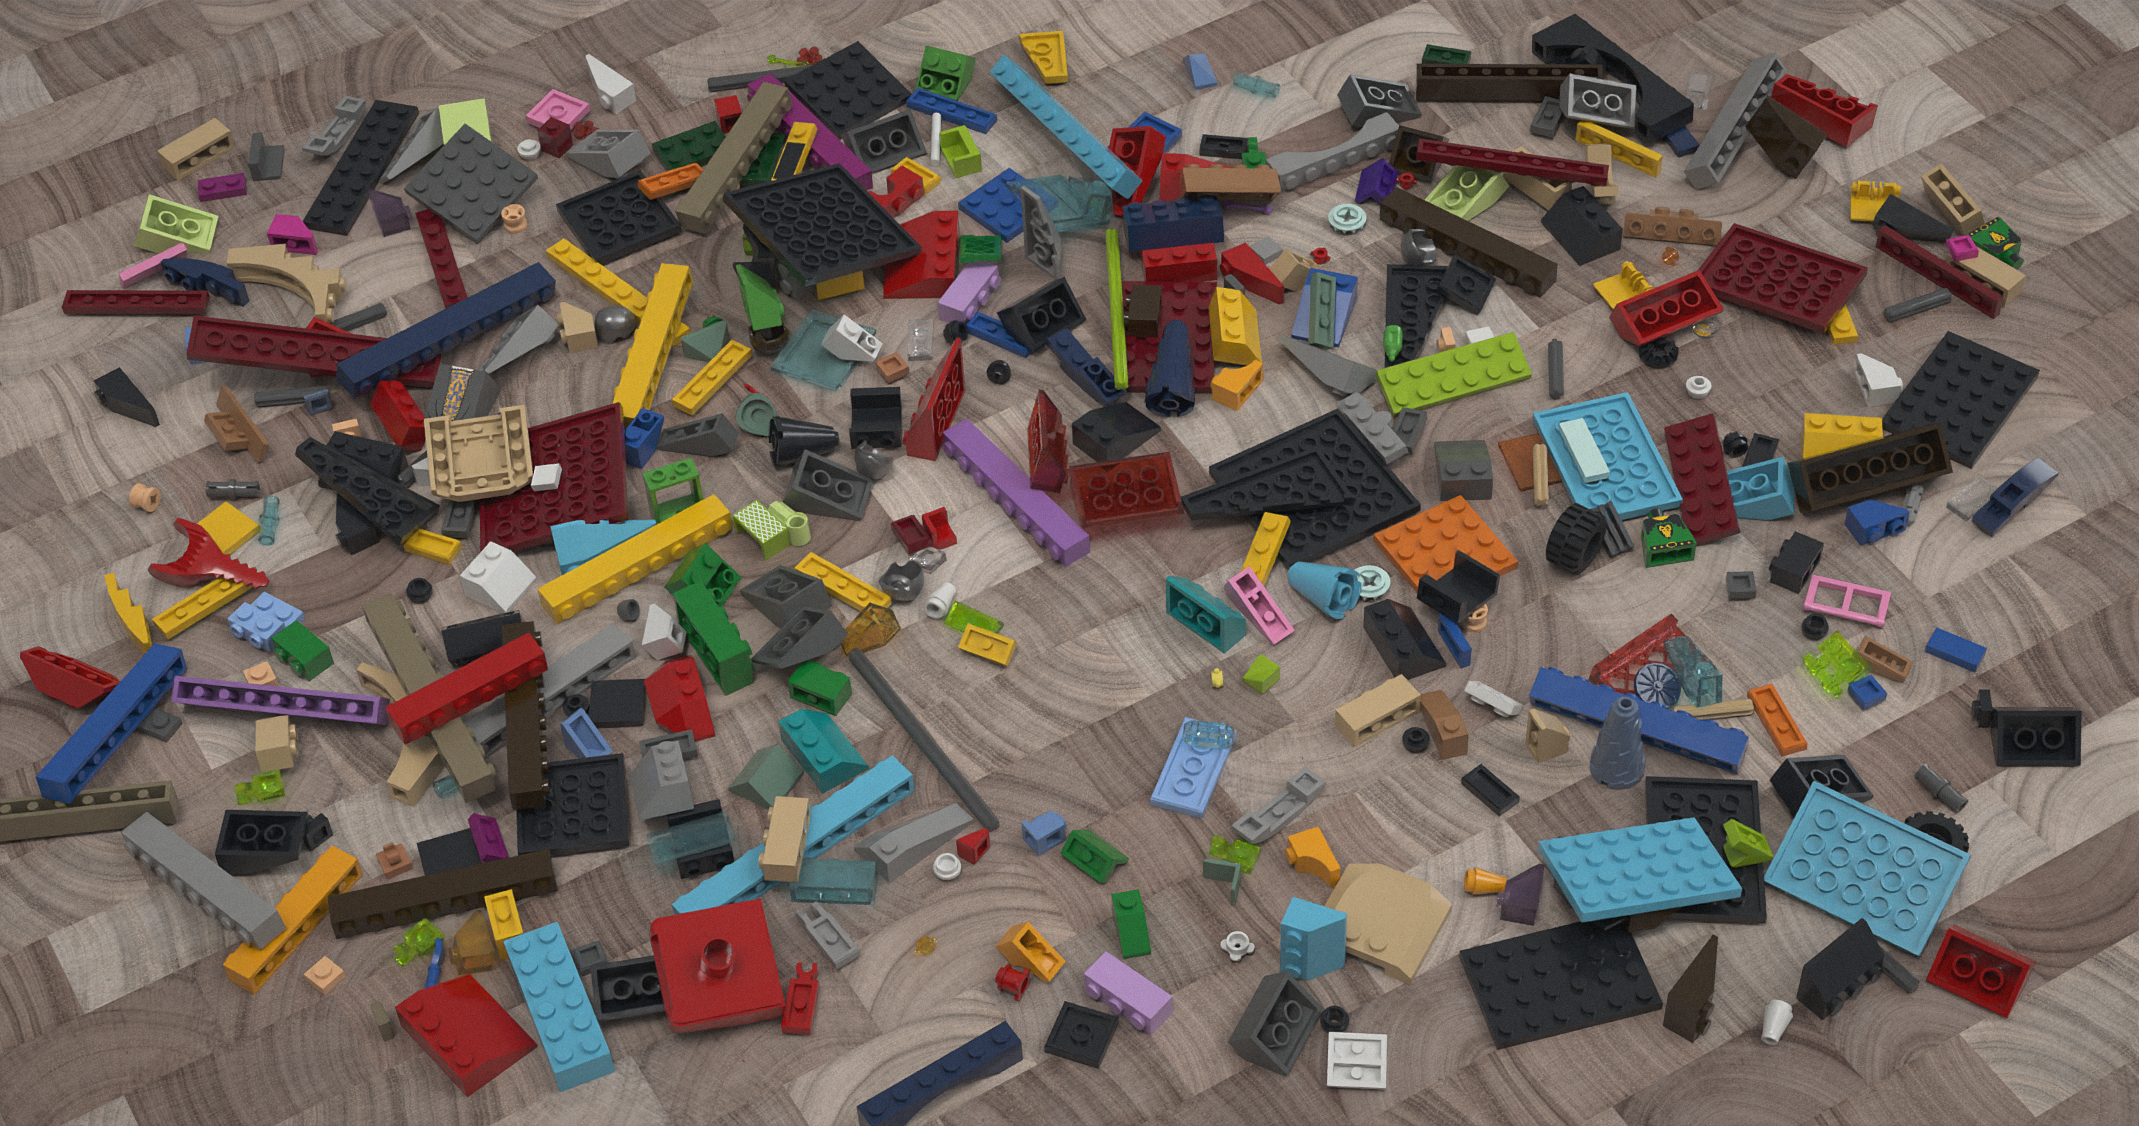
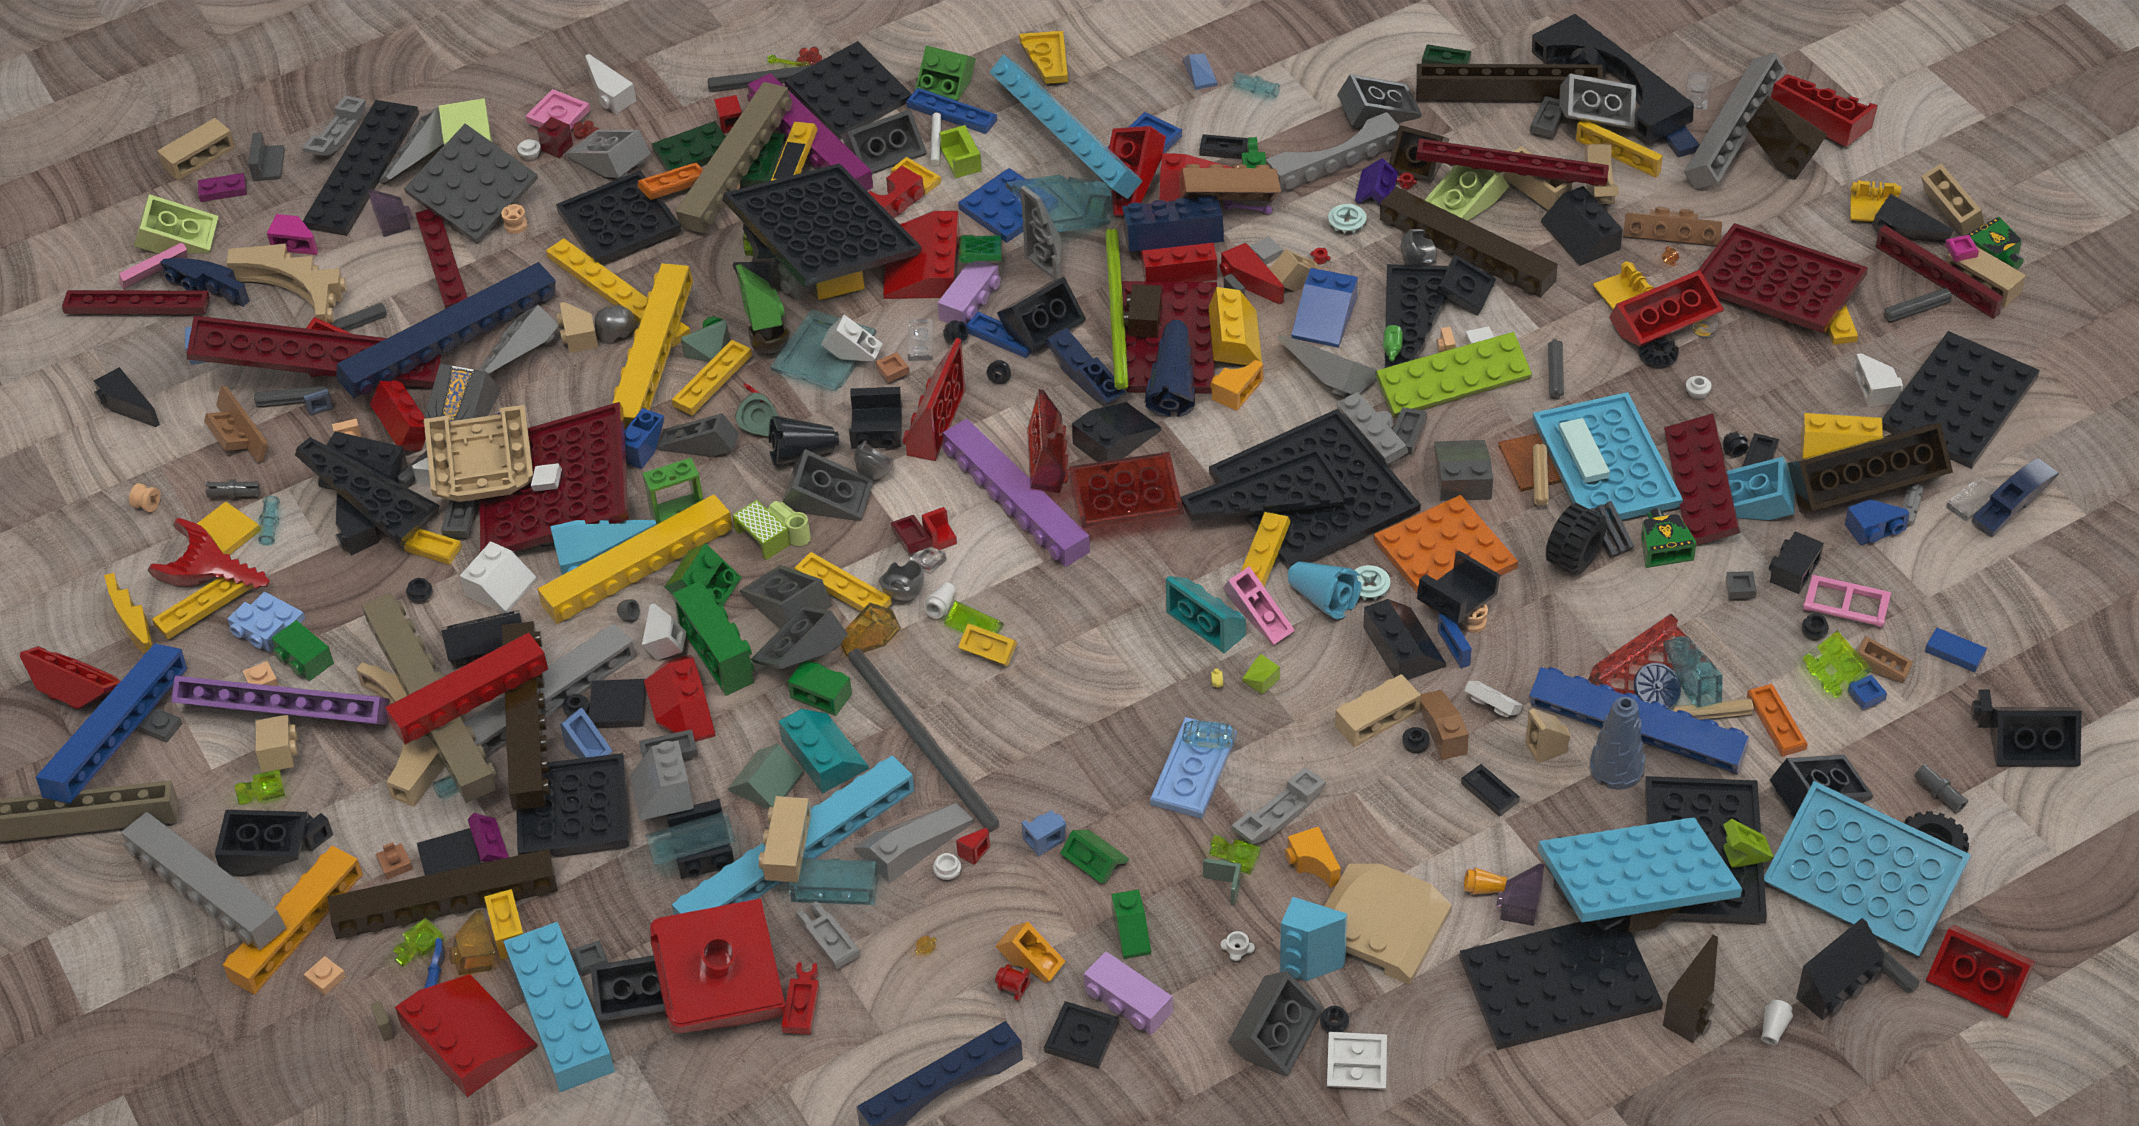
(1322, 310): sand green plate -> none

